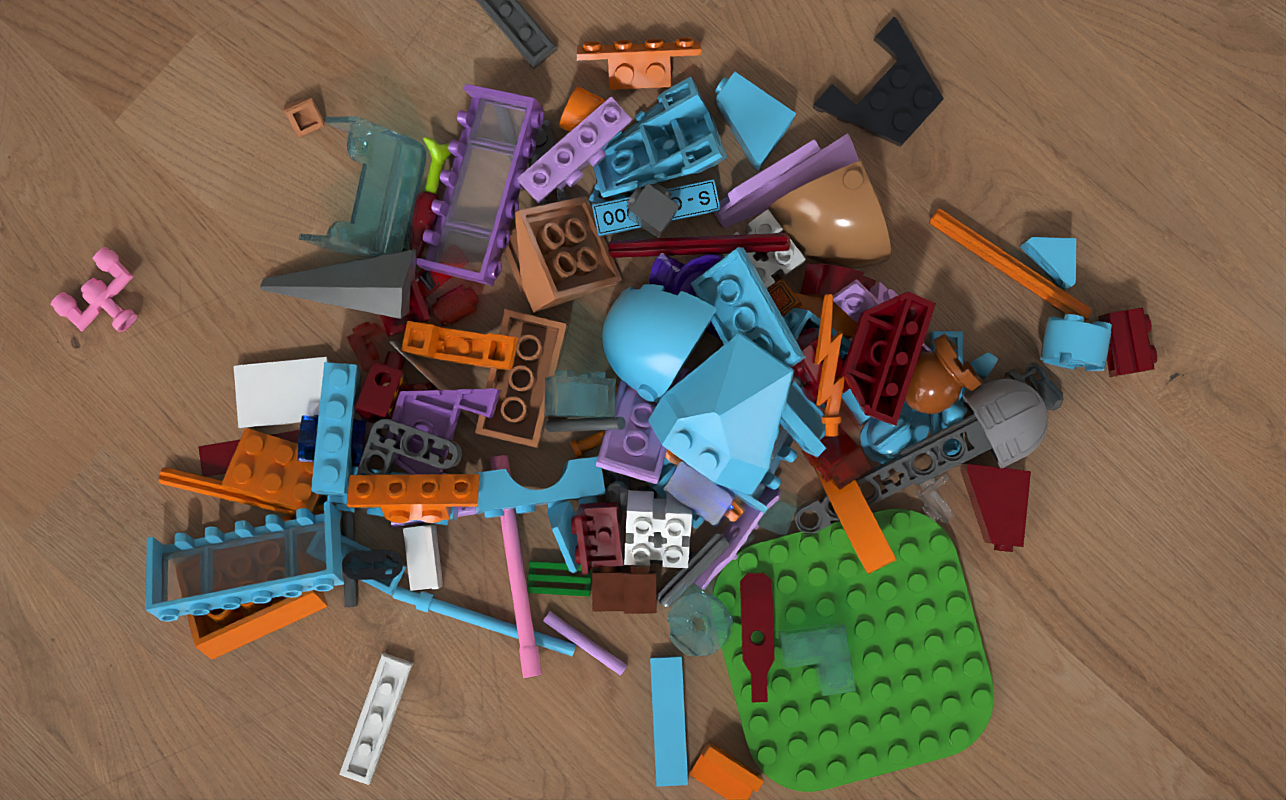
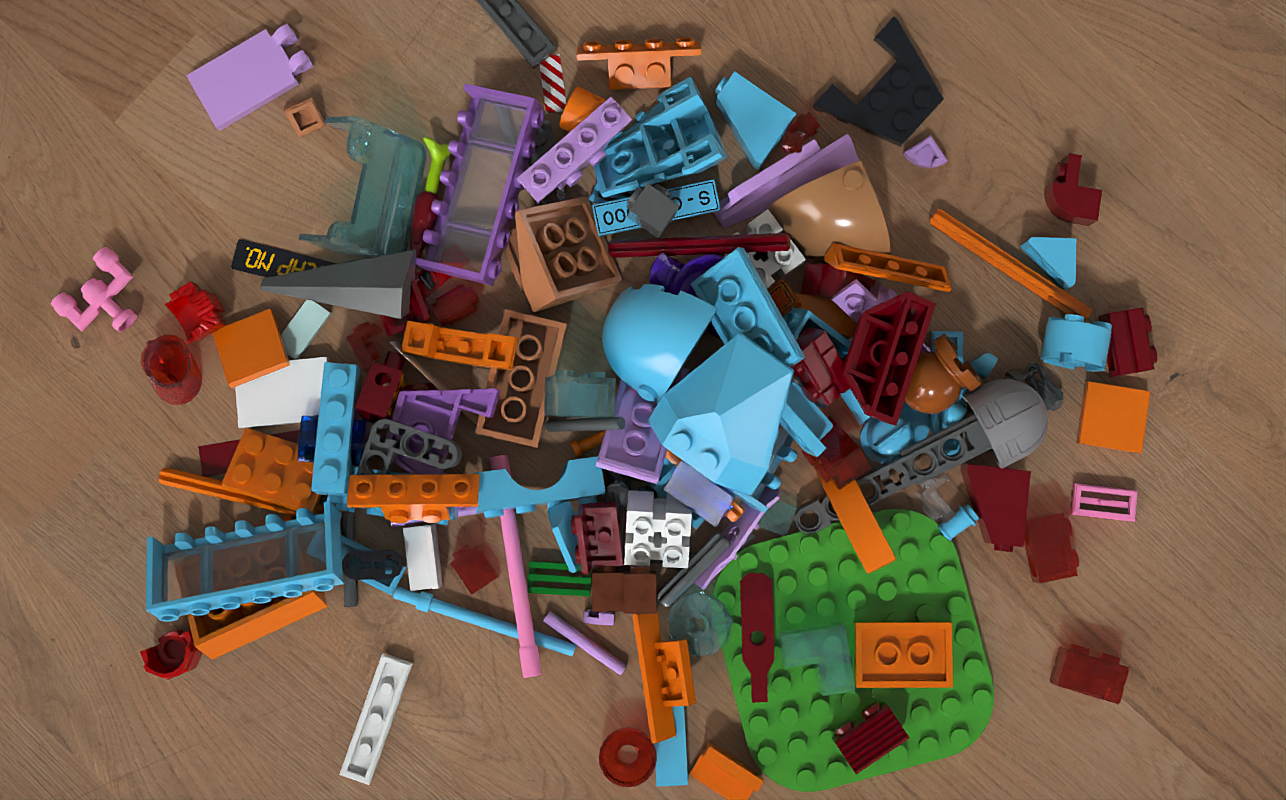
(171, 369): none -> clear red piece
(172, 655): none -> red hair
(196, 311): none -> red hair
(248, 76): none -> lavender tile
(251, 348): none -> orange tile
(270, 261): none -> black sticker
(304, 328): none -> light aqua piece
(473, 568): none -> clear red bracket
(553, 84): none -> sticker
(599, 618): none -> lavender tile
(624, 773): none -> clear red piece
(664, 675): none -> orange bracket
(794, 141): none -> clear red piece
(829, 387): orange piece -> none
(869, 736): none -> dark red brick
(888, 267): none -> orange slope
(903, 655): none -> orange plate
(926, 154): none -> lavender tile
(961, 521): none -> medium azure pin
(1050, 548): none -> clear red brick
(1067, 199): none -> dark red brick
(1076, 499): none -> bright pink tile
(1089, 674): none -> clear red brick
(1113, 417): none -> orange tile

